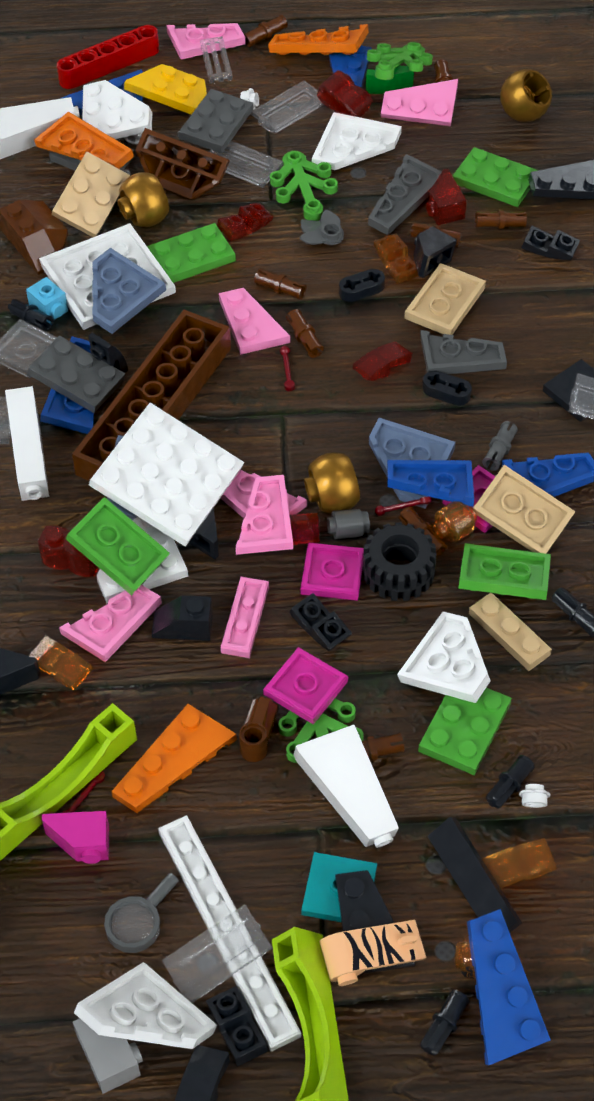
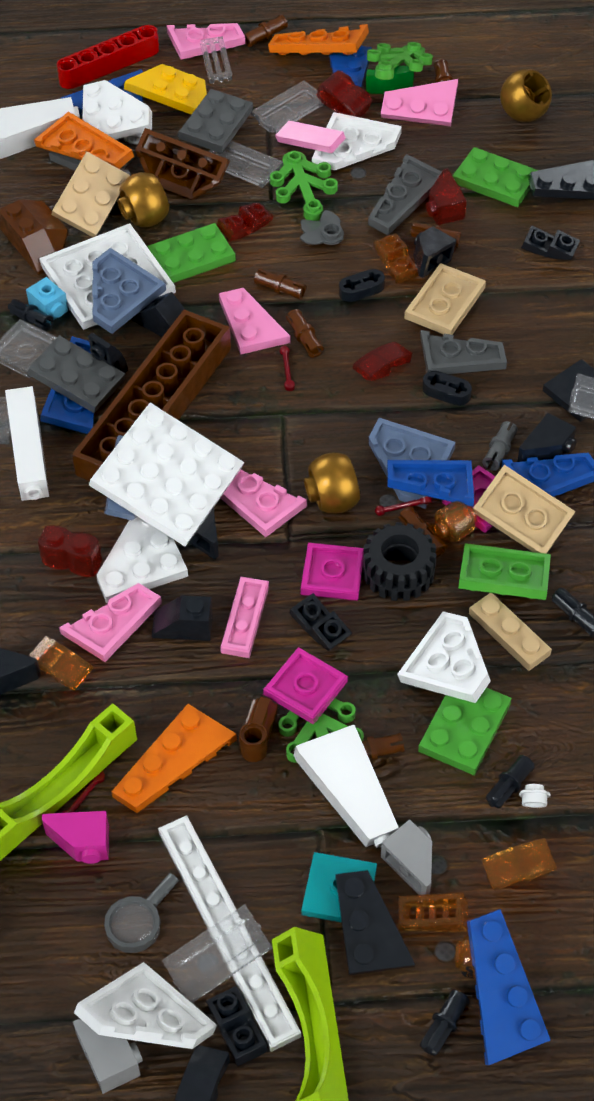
(117, 546): bright green plate -> none
(160, 314): none -> black slope
(249, 95): white plate -> none
(267, 518): bright pink wing -> none
(305, 528): clear red plate -> none
(310, 136): none -> bright pink tile
(348, 523): dark grey brick -> none
(369, 948): light nougat door -> none
(410, 856): none -> light grey slope
(444, 924): none -> clear orange slope
(471, 872): black tile -> none
(500, 219): reddish brown pin -> none
(548, 439): none -> black slope

